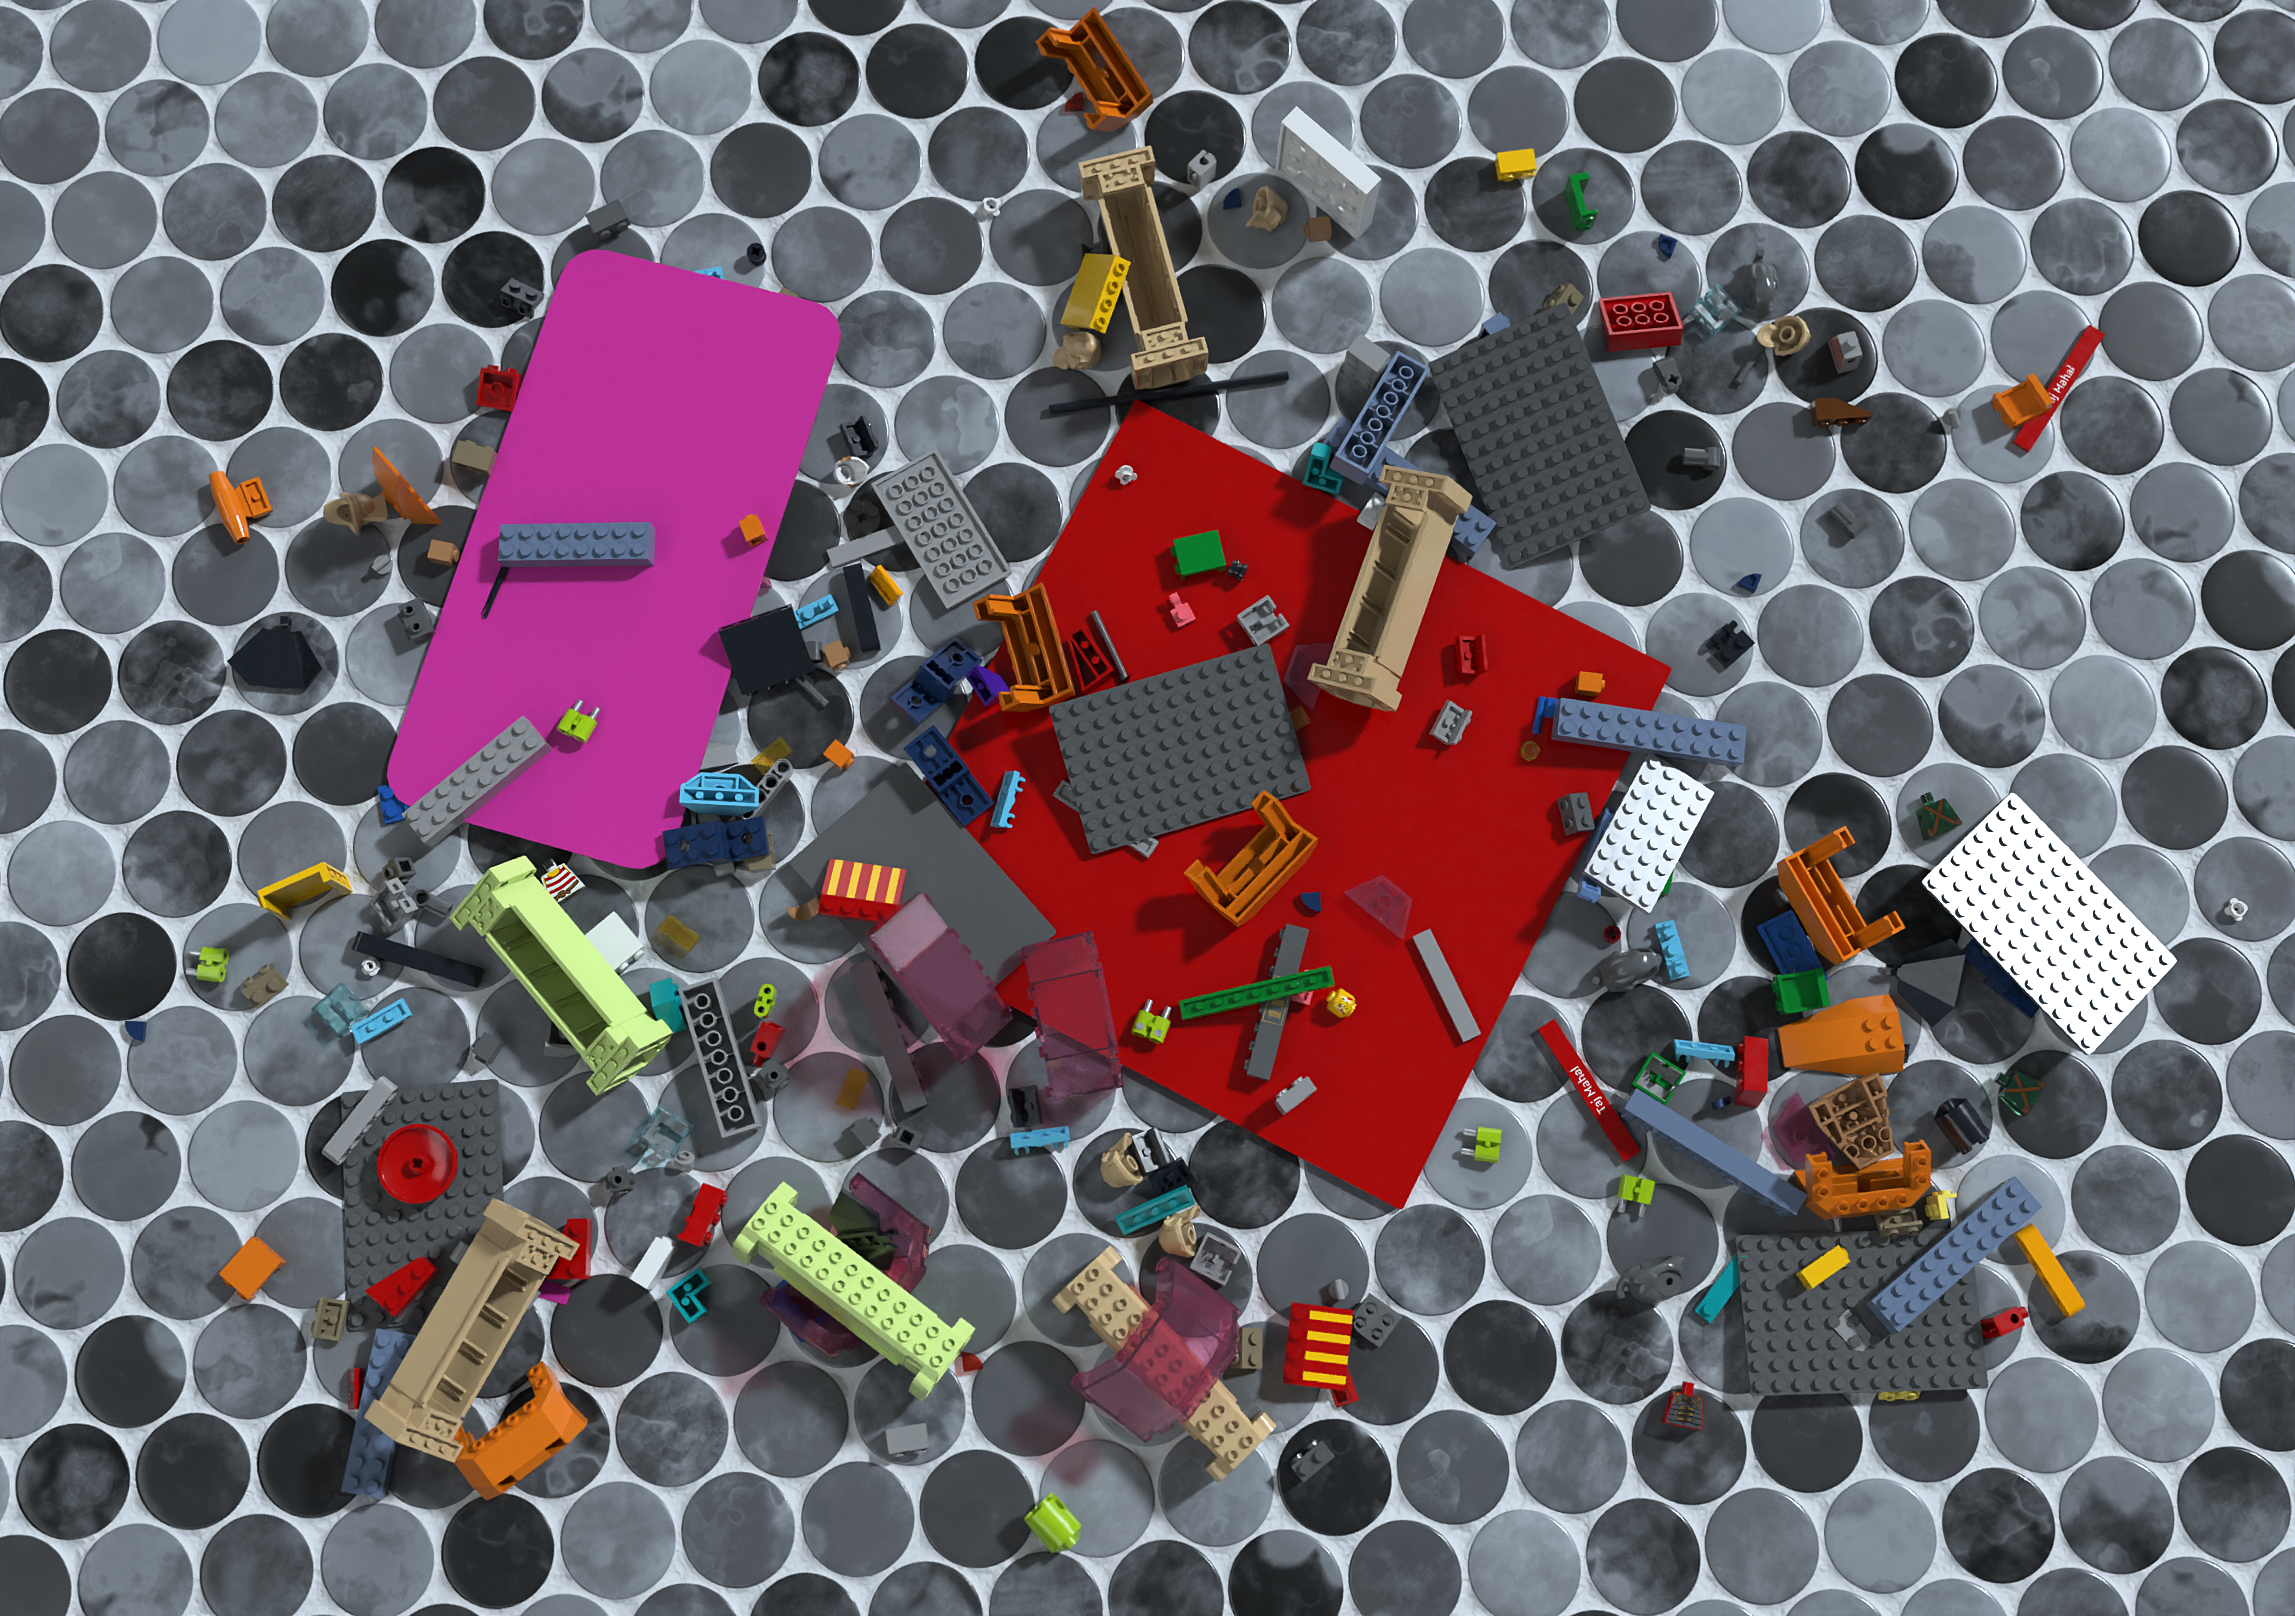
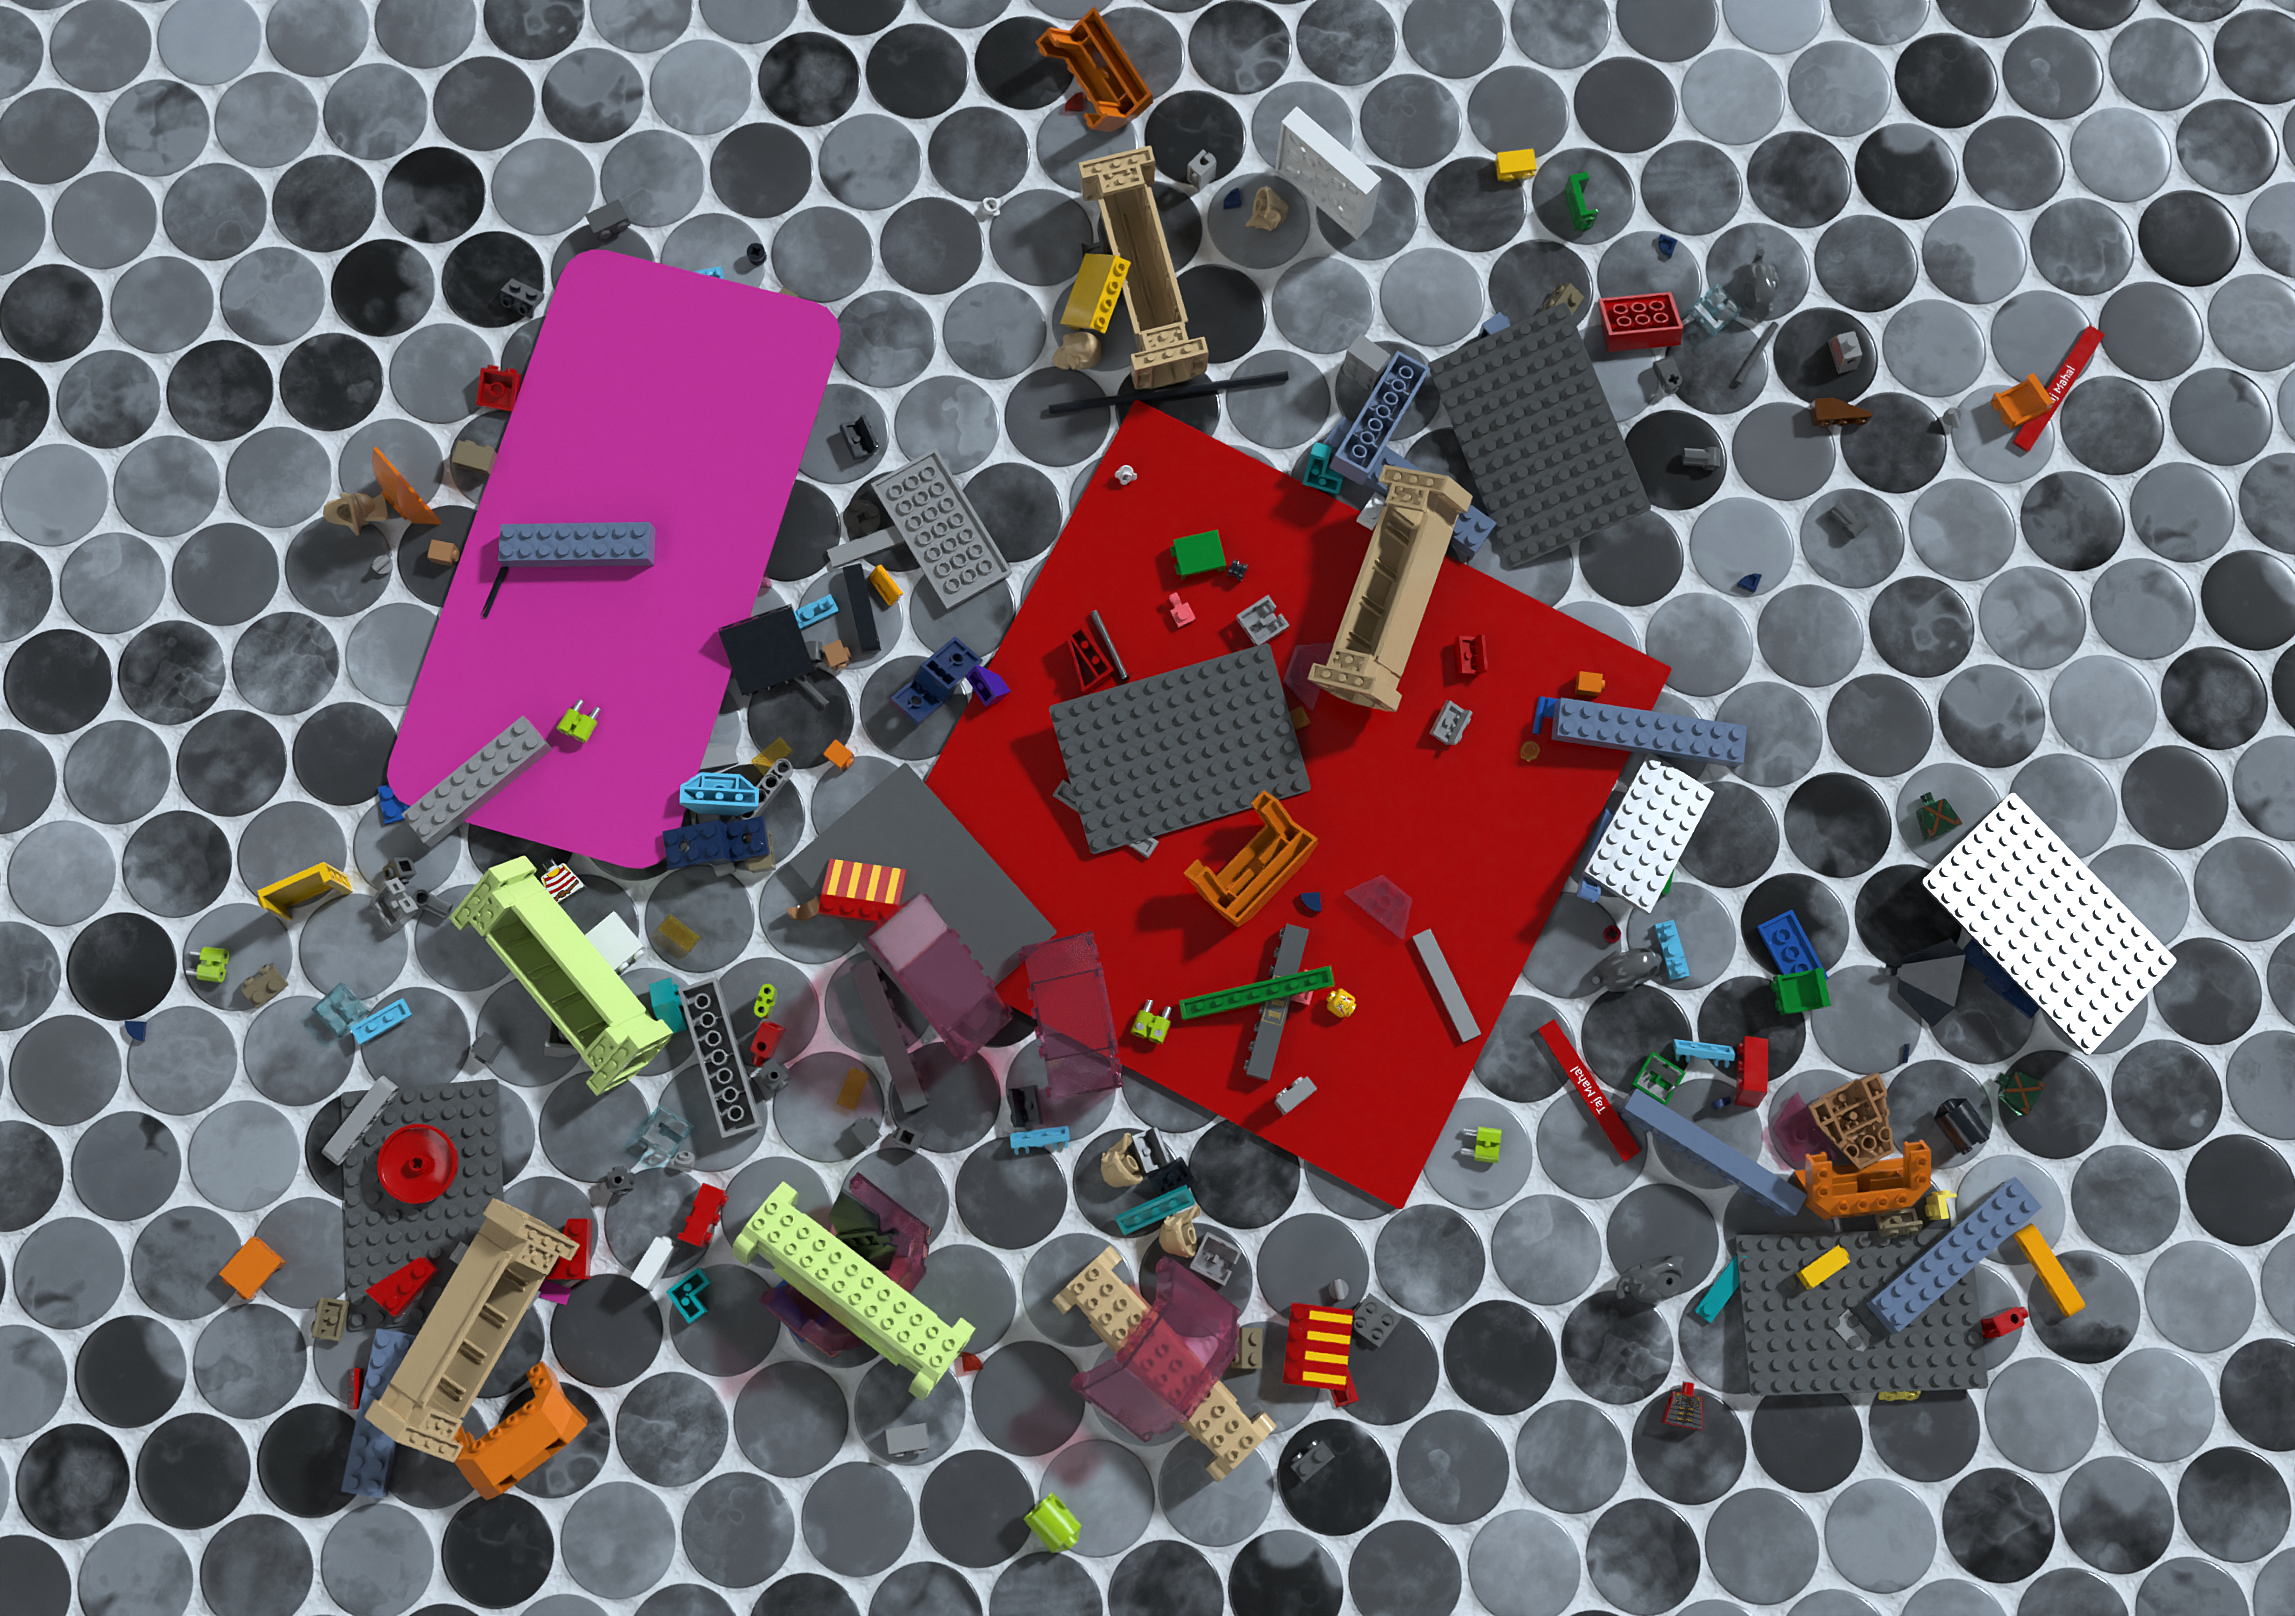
(237, 504): orange plate -> none
(277, 659): black panel -> none
(375, 966): white plate -> none
(416, 620): dark grey brick -> none
(418, 959): black beam -> none
(753, 530): orange brick -> none
(850, 471): white hair -> none
(948, 776): dark blue bracket -> none
(1006, 799): medium azure plate -> none
(1033, 648): orange wedge -> none
(1318, 229): medium nougat brick -> none
(1576, 813): dark grey bracket -> none
(1636, 1190): lime piece -> none
(1733, 649): black plate -> none
(1786, 335): tan head -> none
(1825, 904): orange wedge -> none
(1847, 1038): orange wedge -> none
(2230, 910): white plate -> none

